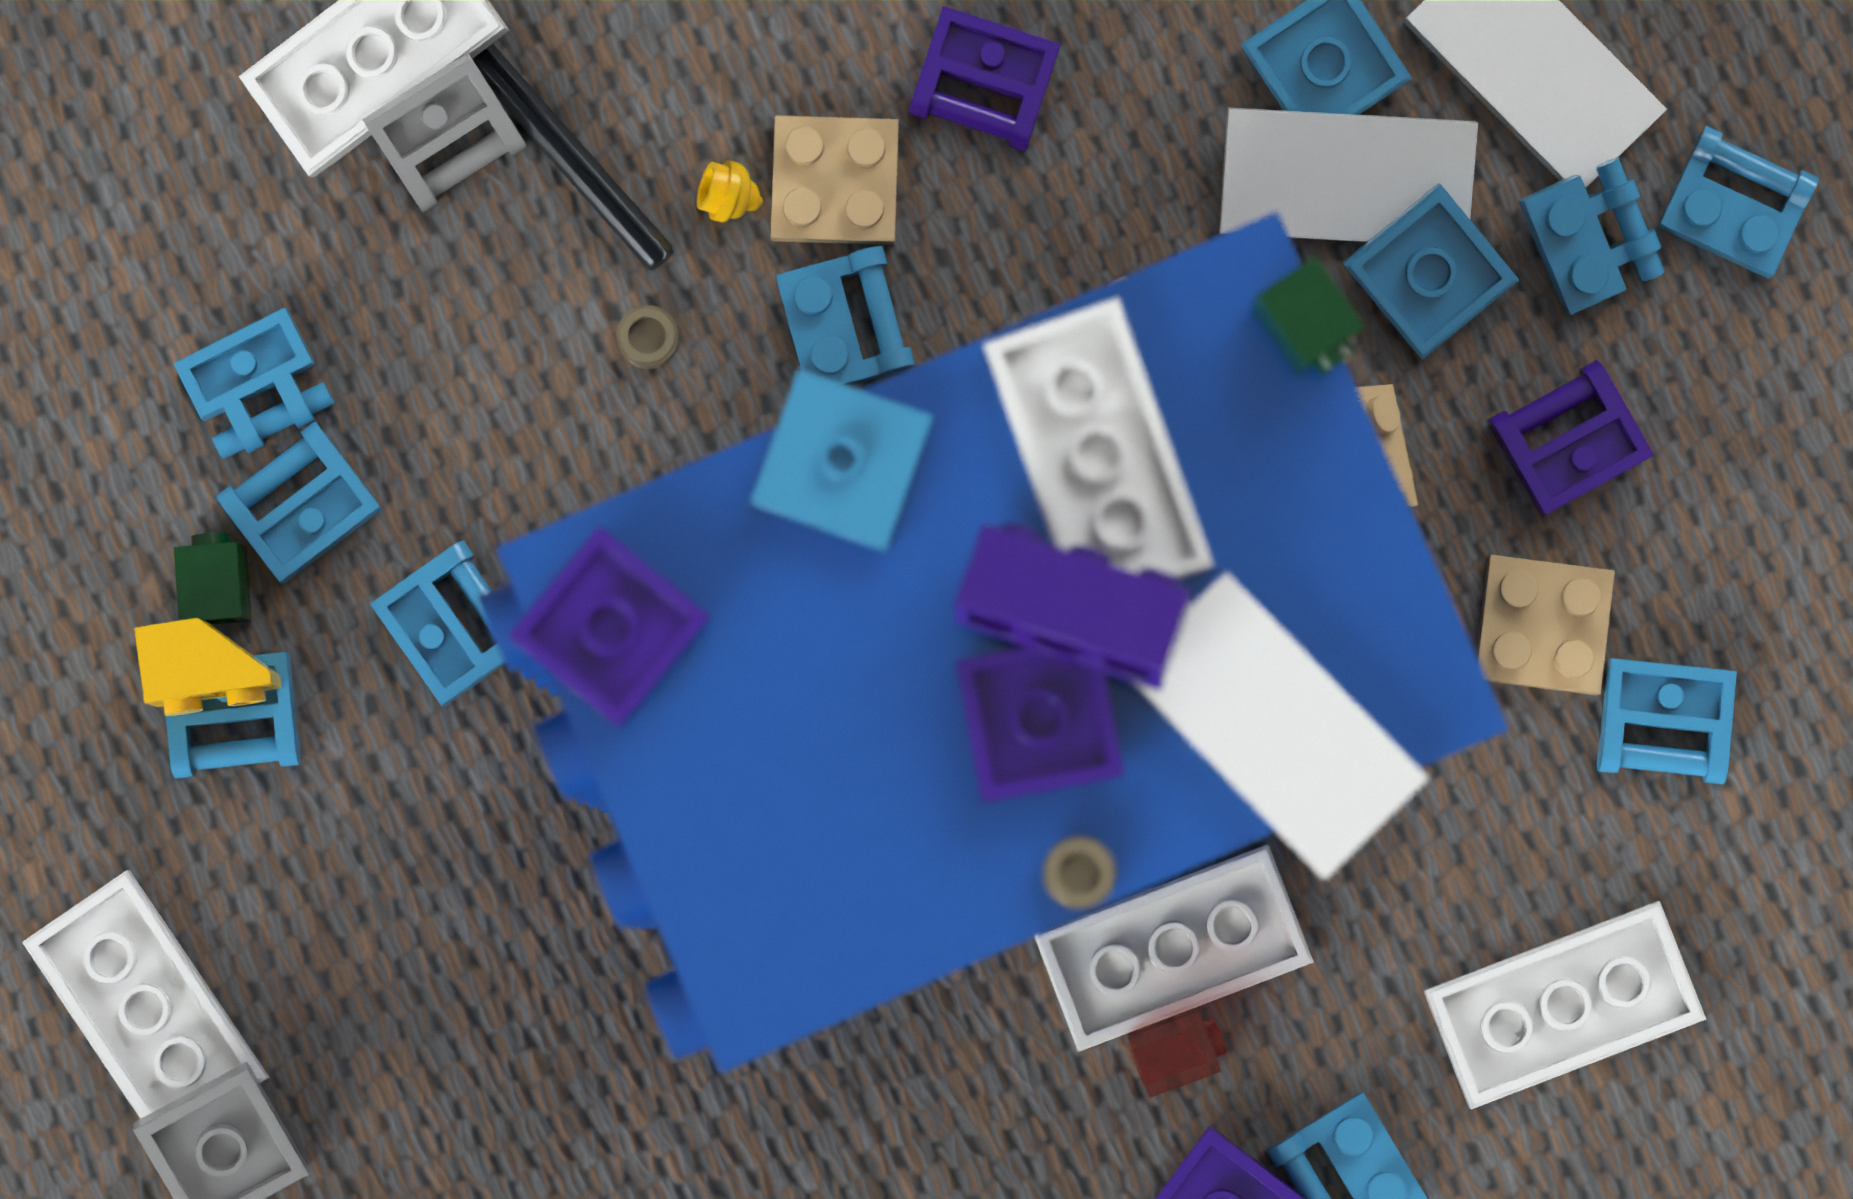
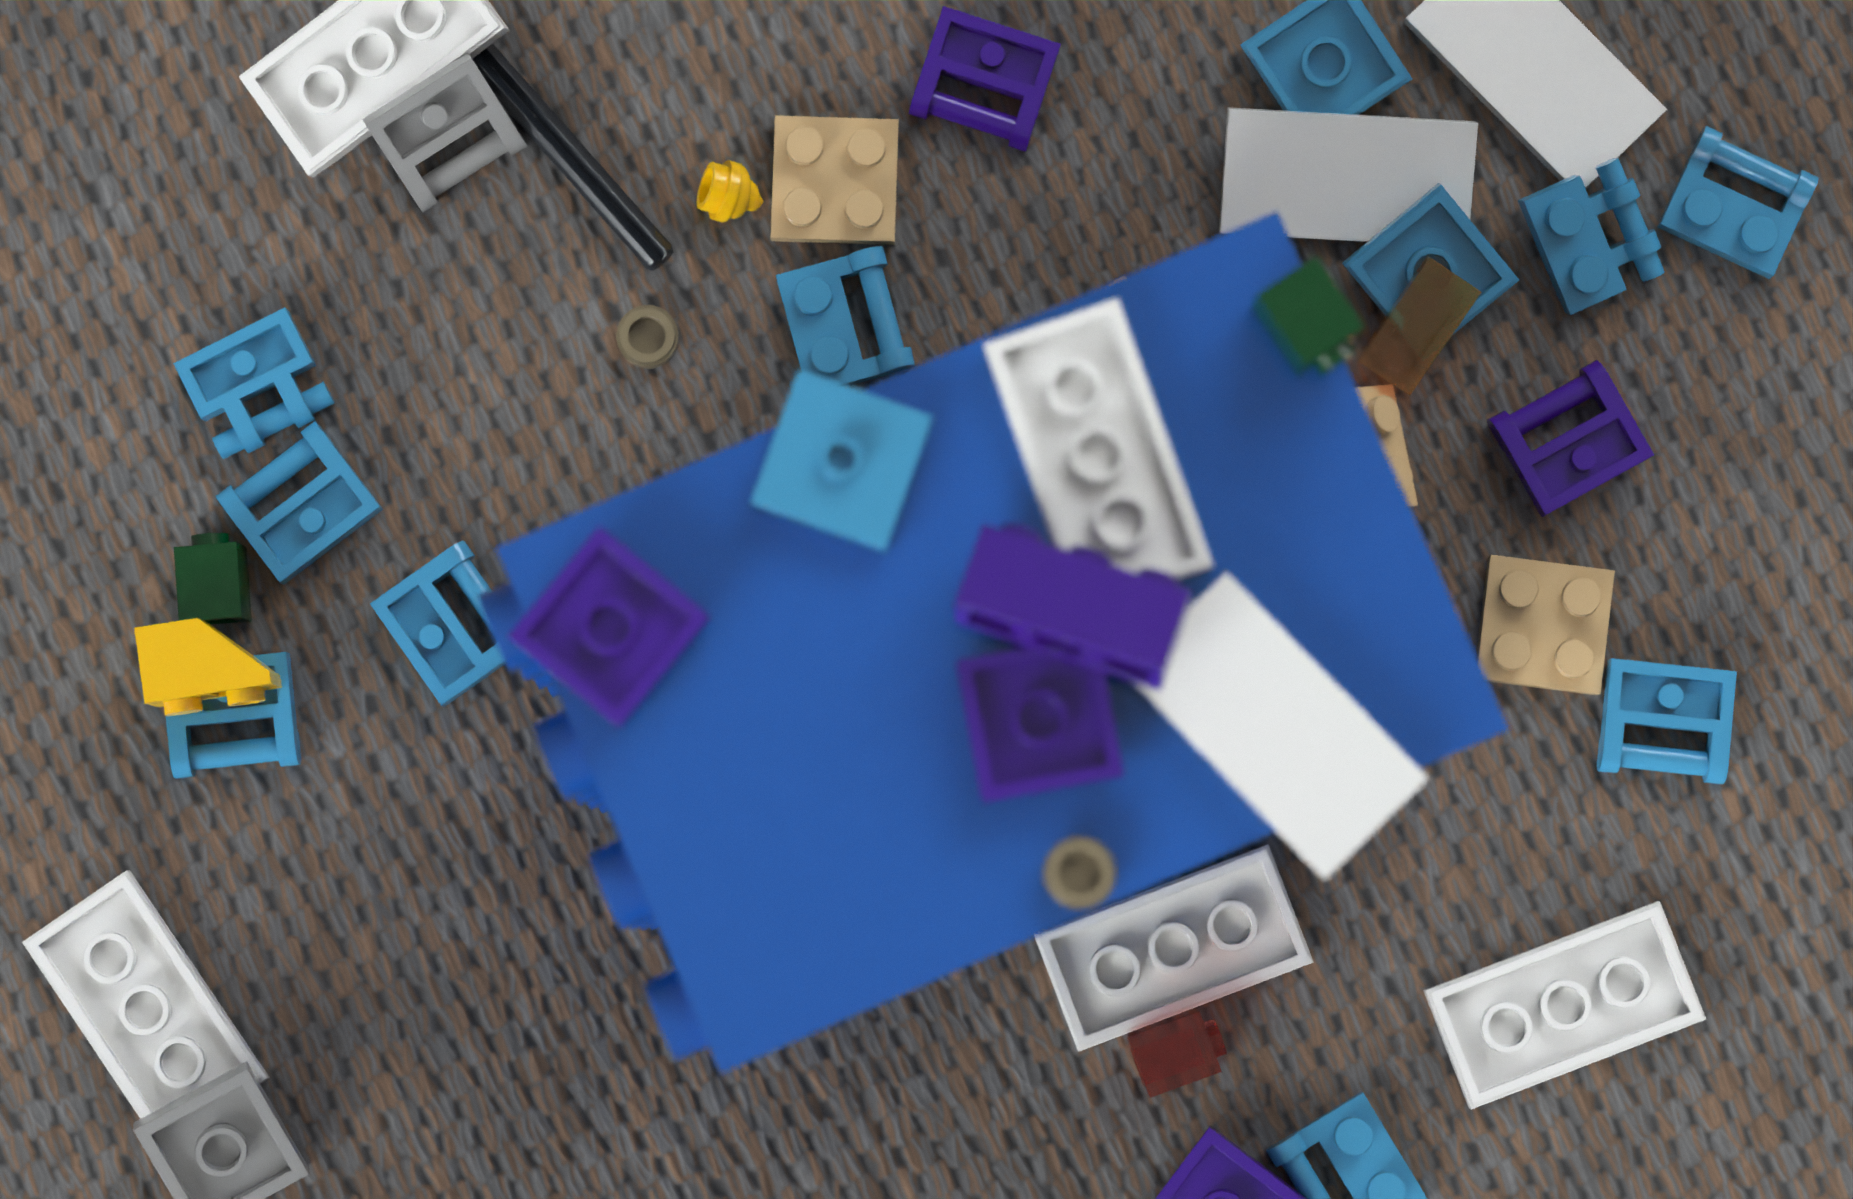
(1418, 325): none -> clear orange tile

